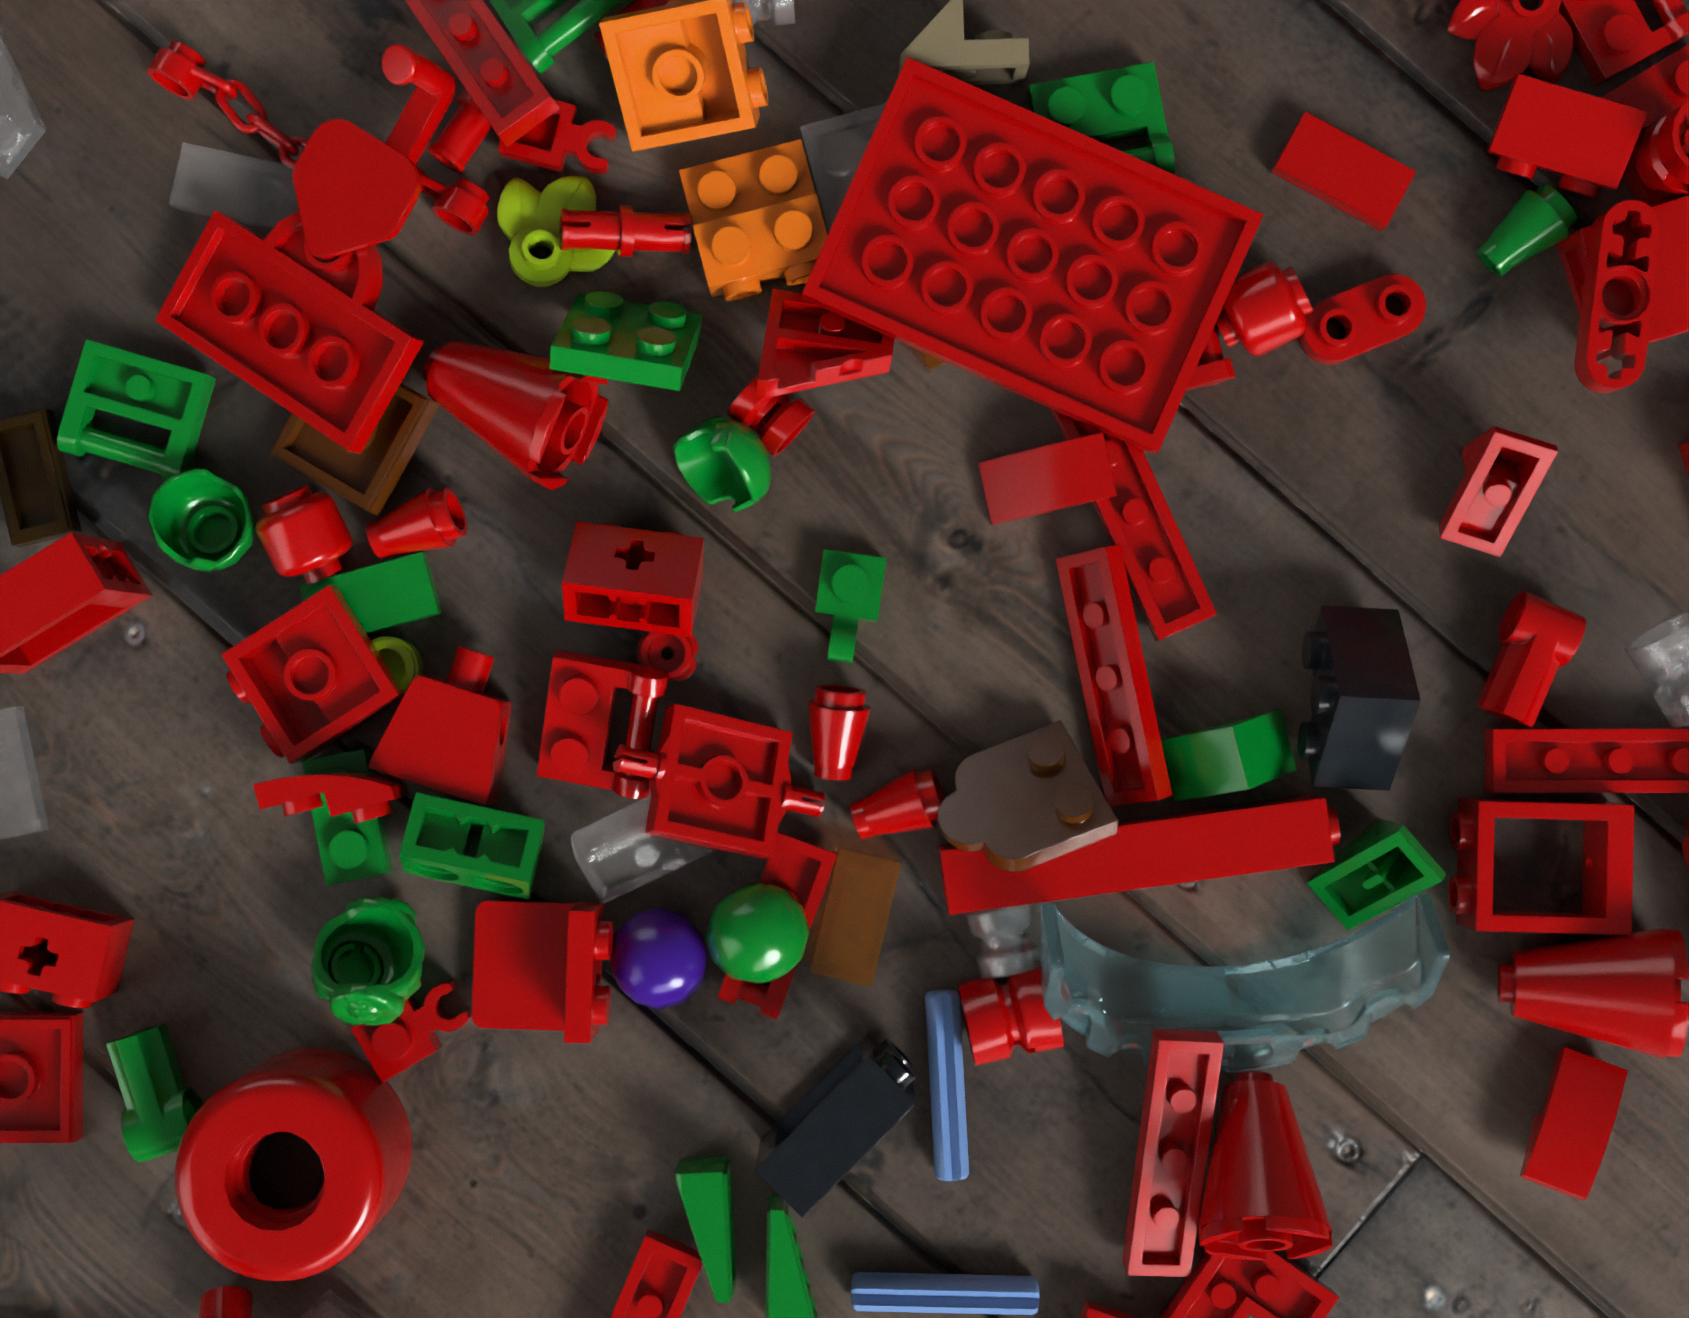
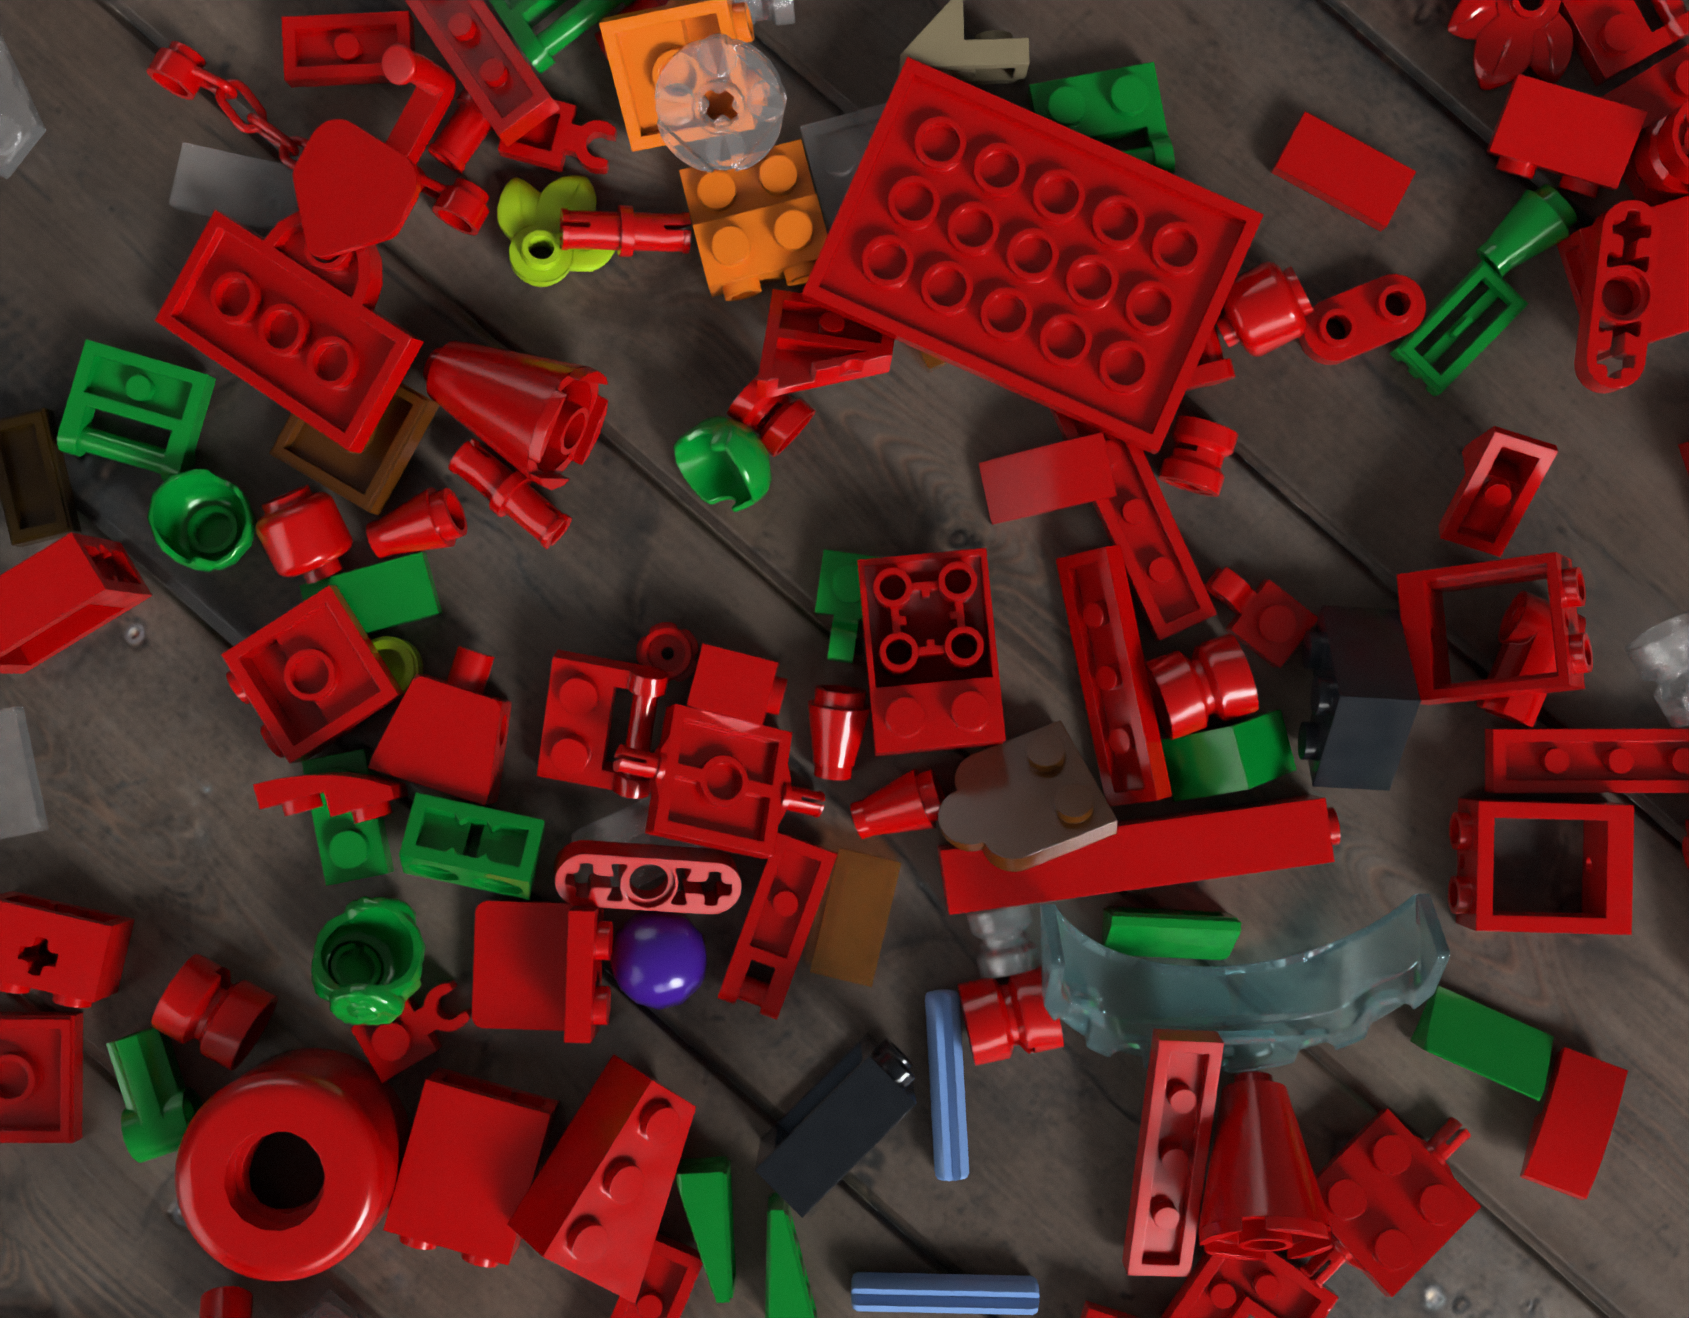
(214, 1011): none -> red wheel
(341, 47): none -> red plate
(469, 1166): none -> red brick
(509, 493): none -> red pin
(608, 1180): none -> red wedge
(627, 340): green plate -> none
(633, 578): red brick -> none
(665, 898): none -> red beam
(720, 65): none -> clear plate
(736, 685): none -> red brick
(757, 933): green hair -> none
(931, 652): none -> red slope
(1170, 932): none -> green slope
(1198, 456): none -> red wheel
(1208, 684): none -> red wheel
(1265, 619): none -> red plate
(1375, 873): green slope -> none
(1390, 1202): none -> red plate
(1421, 366): none -> green tile
(1426, 635): none -> red window
(1485, 1042): none -> green slope
(1605, 989): red cone -> none

